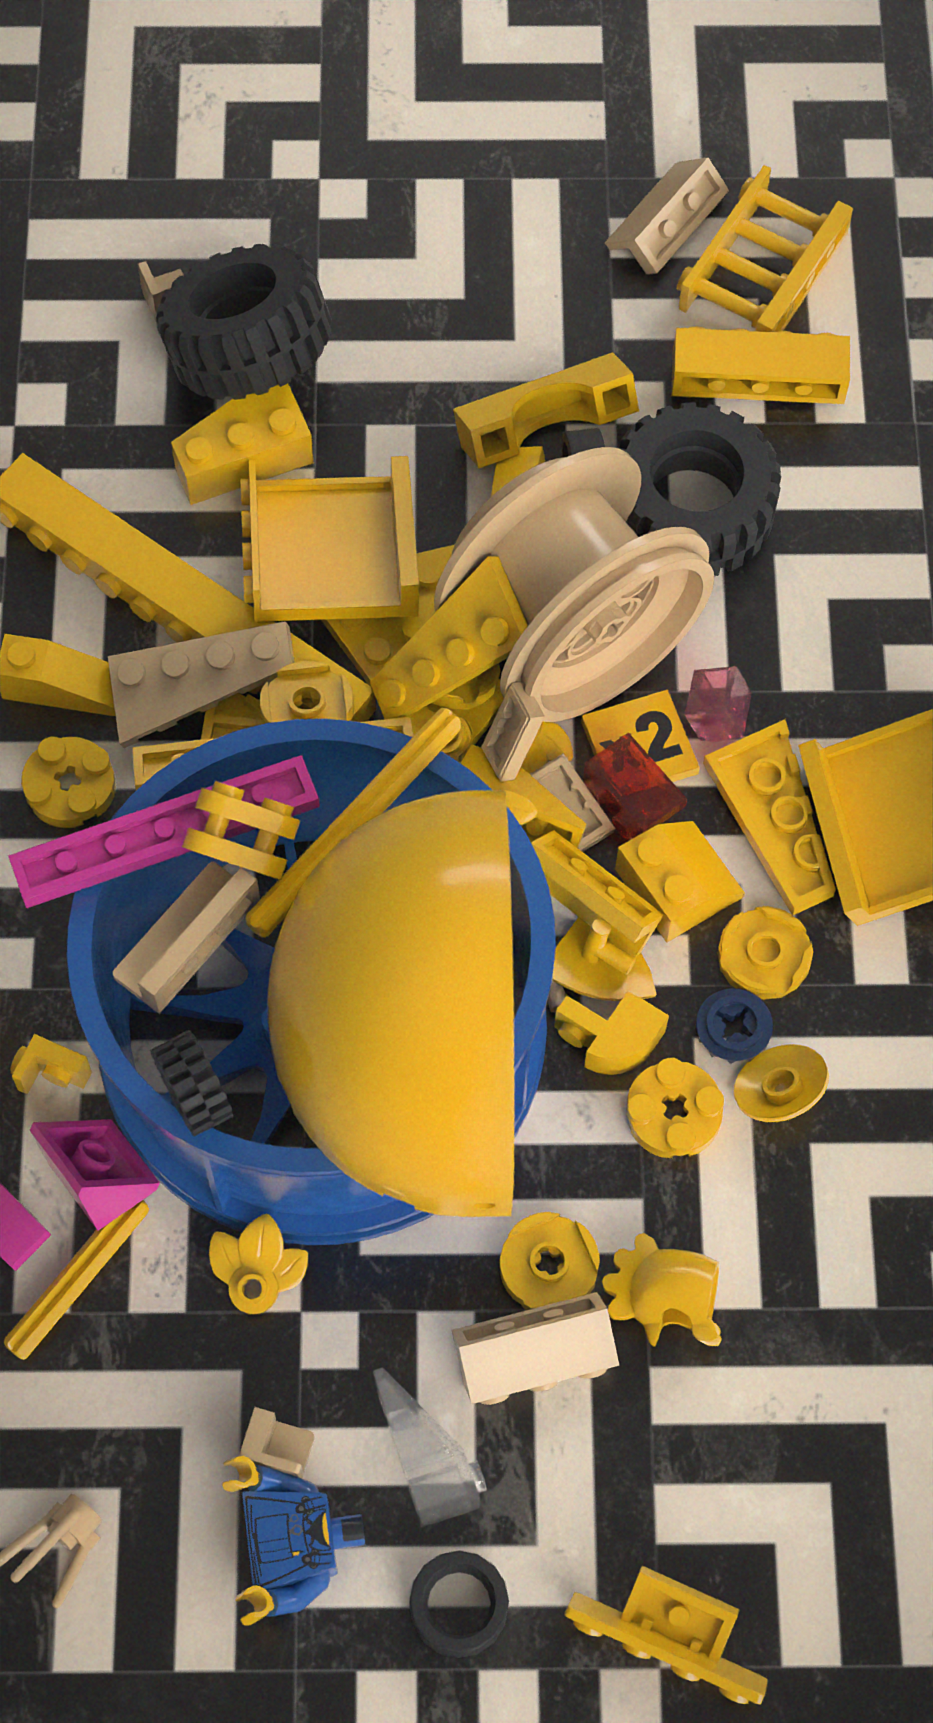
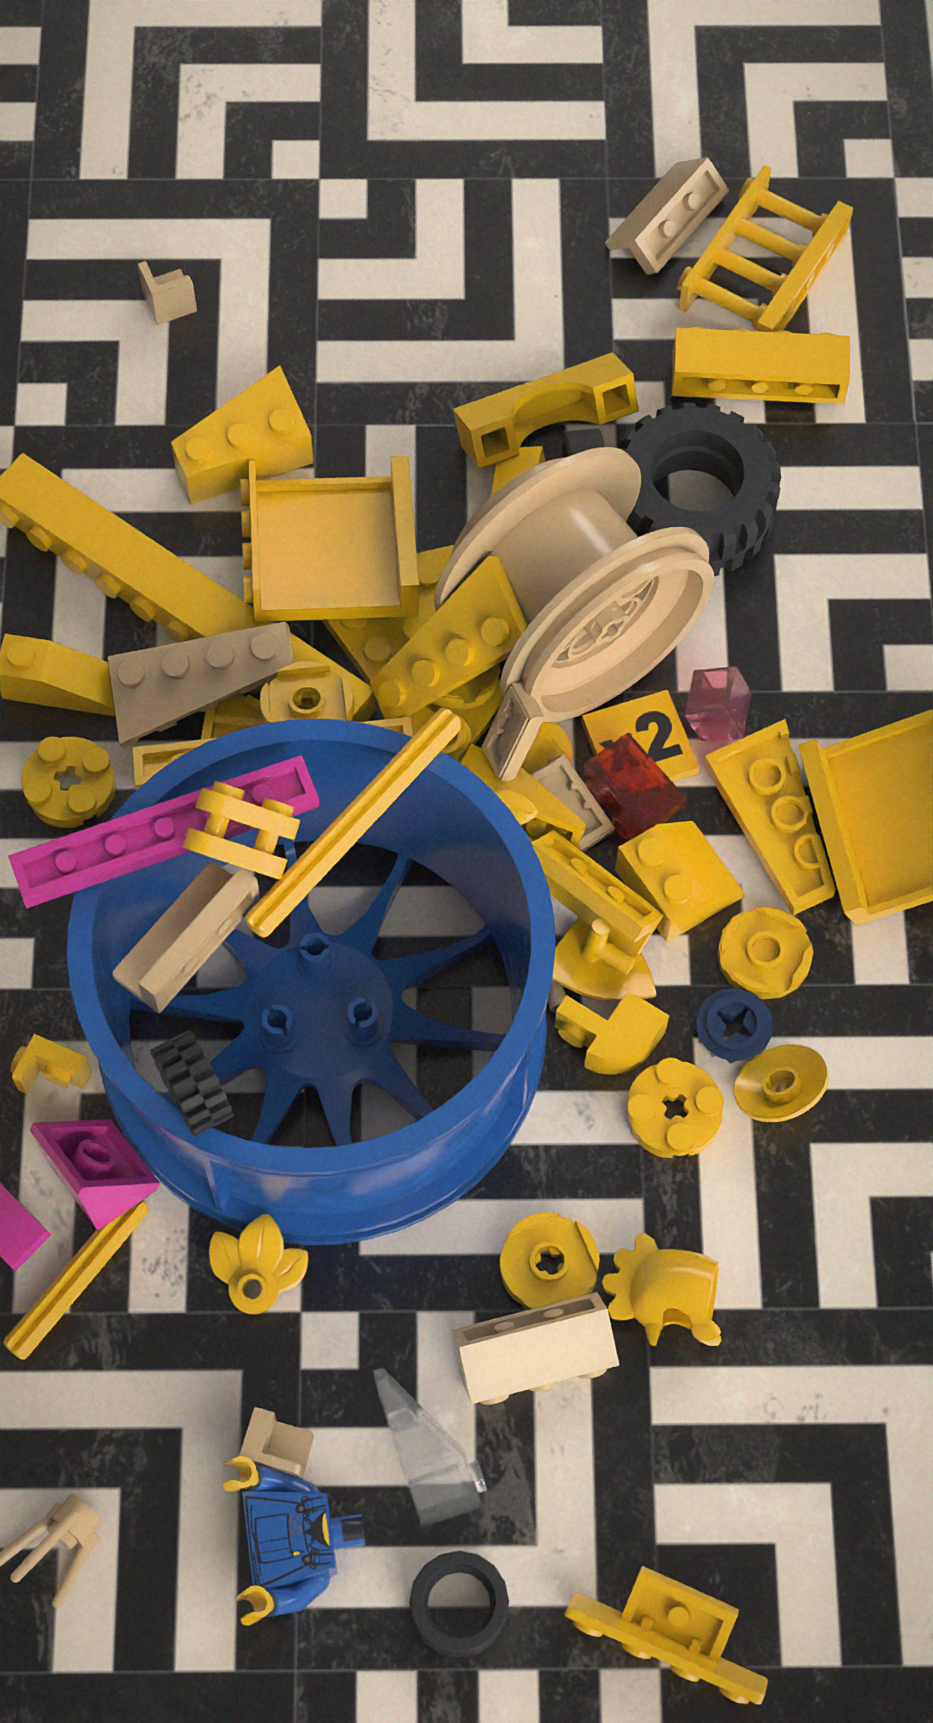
(244, 321): black tyre -> none
(402, 1005): yellow windscreen -> none

